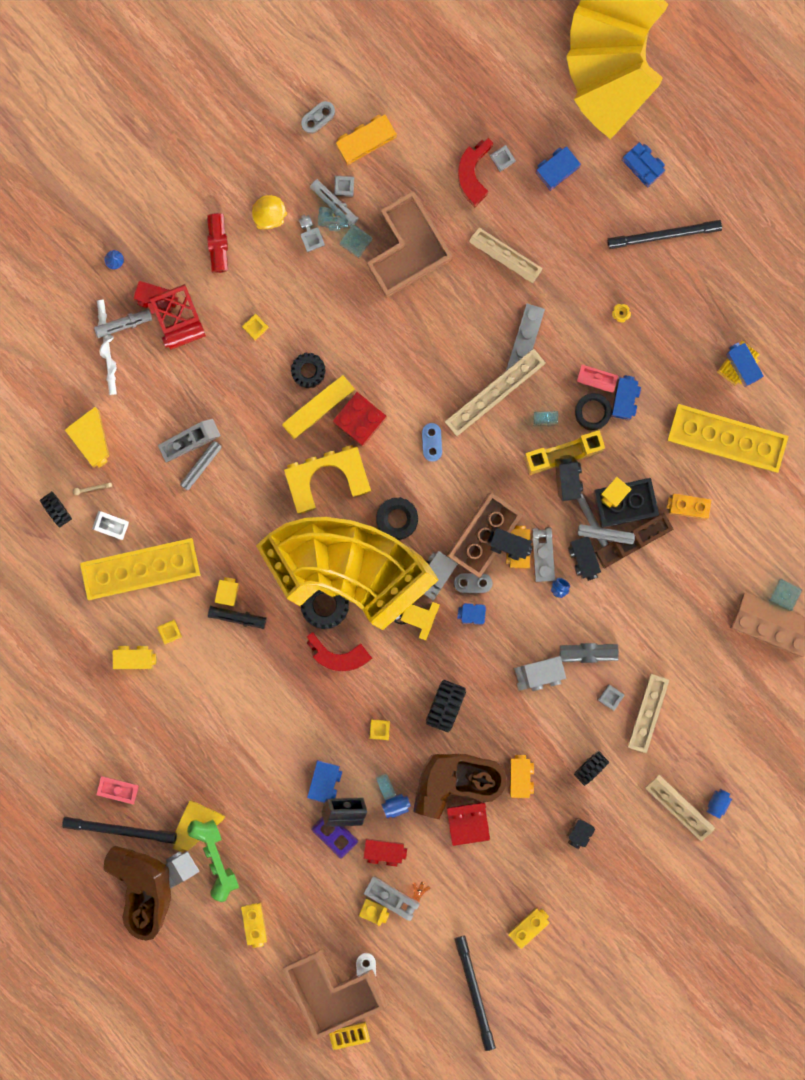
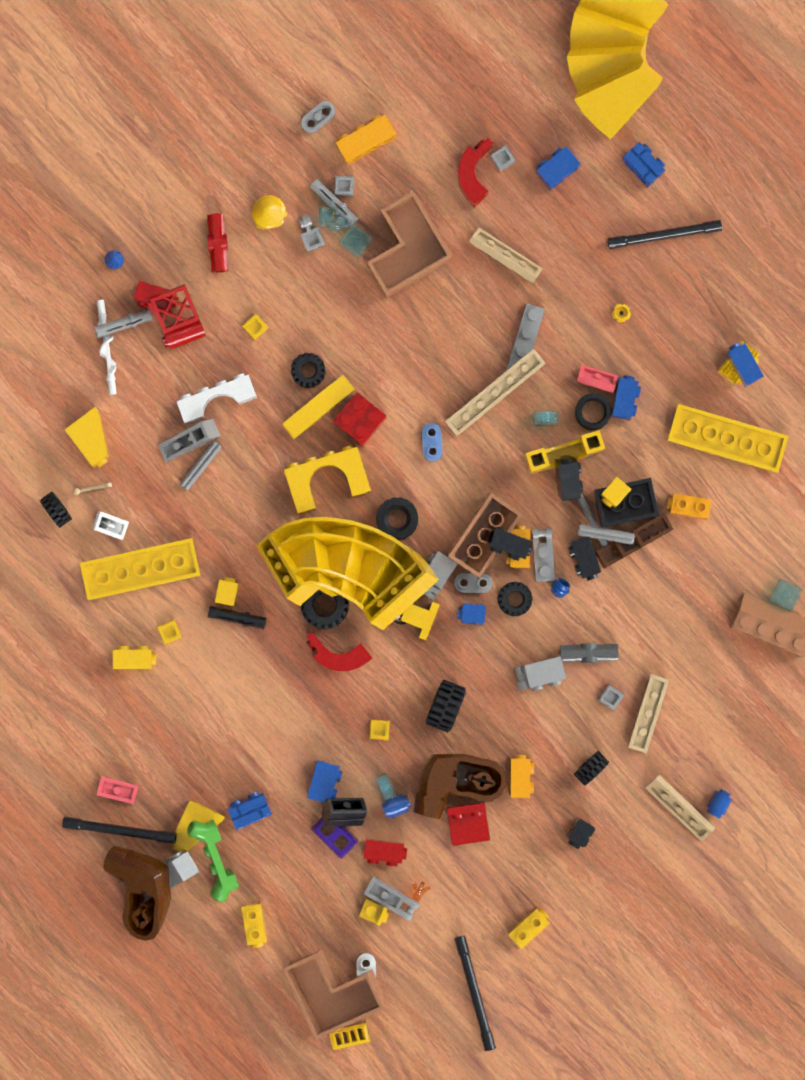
(193, 406): none -> white arch
(249, 811): none -> blue brick
(515, 587): none -> black tyre

